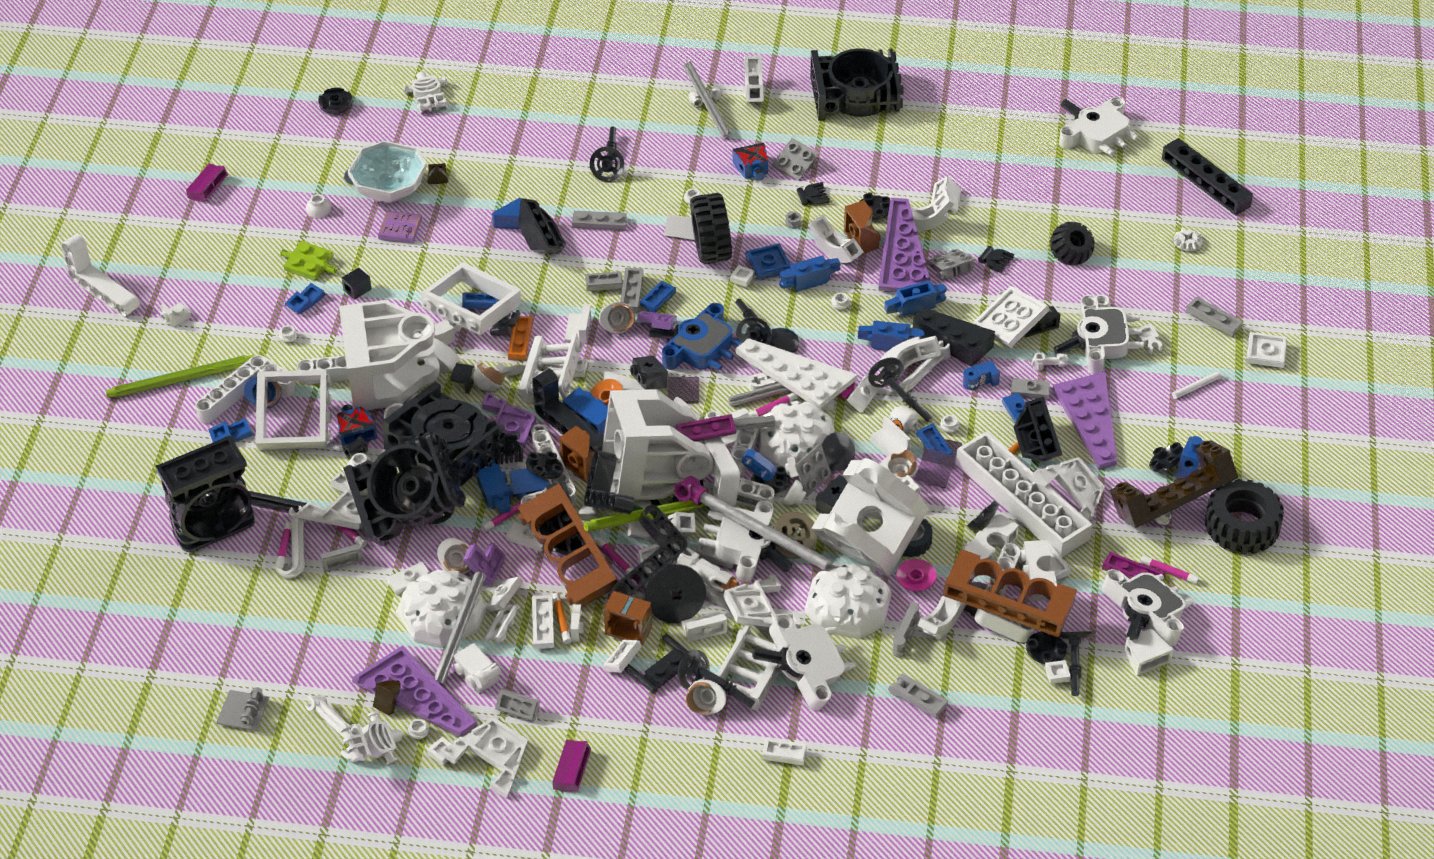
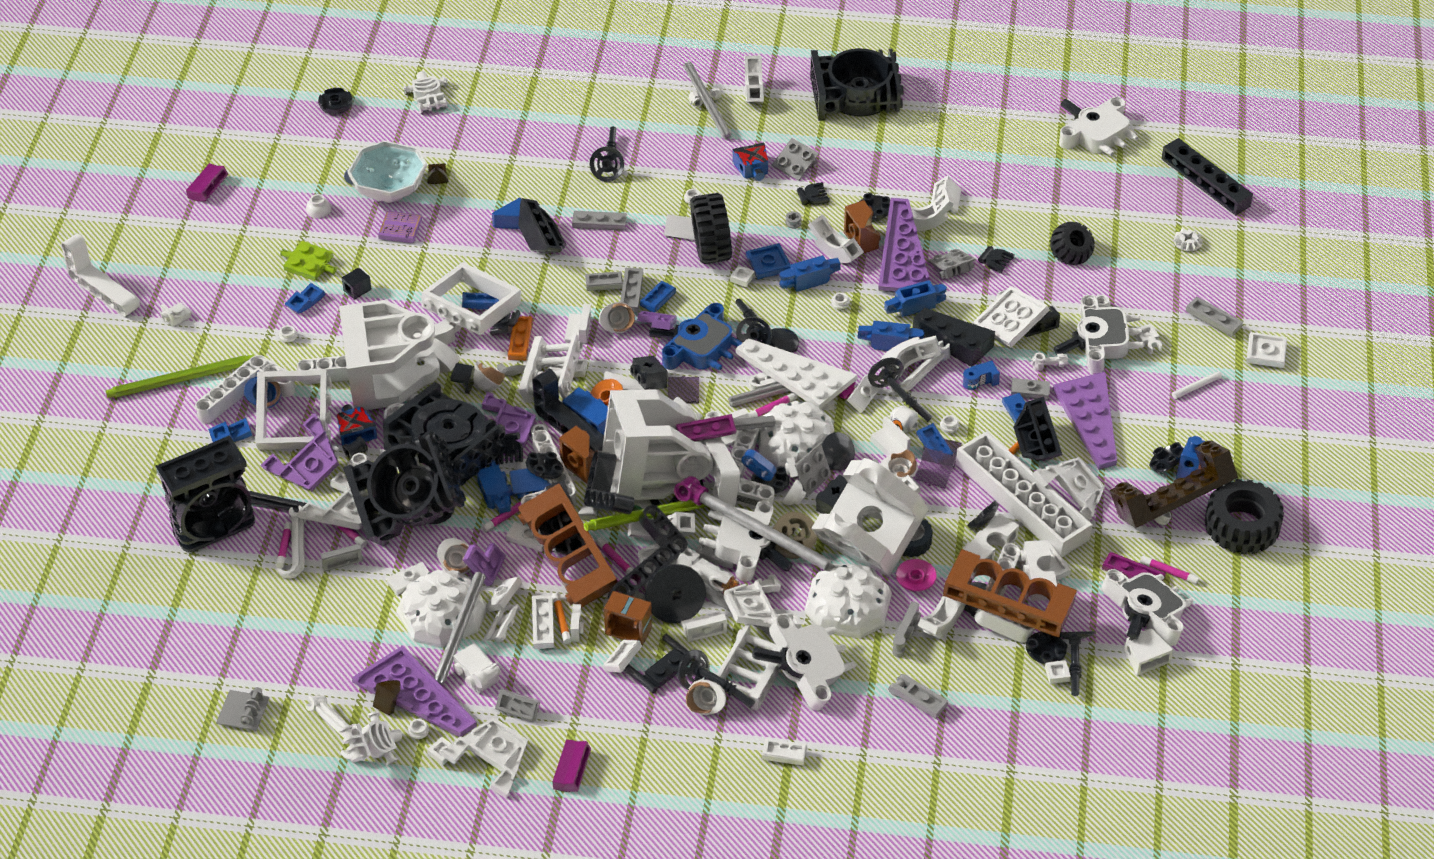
(311, 463): none -> medium lavender wing

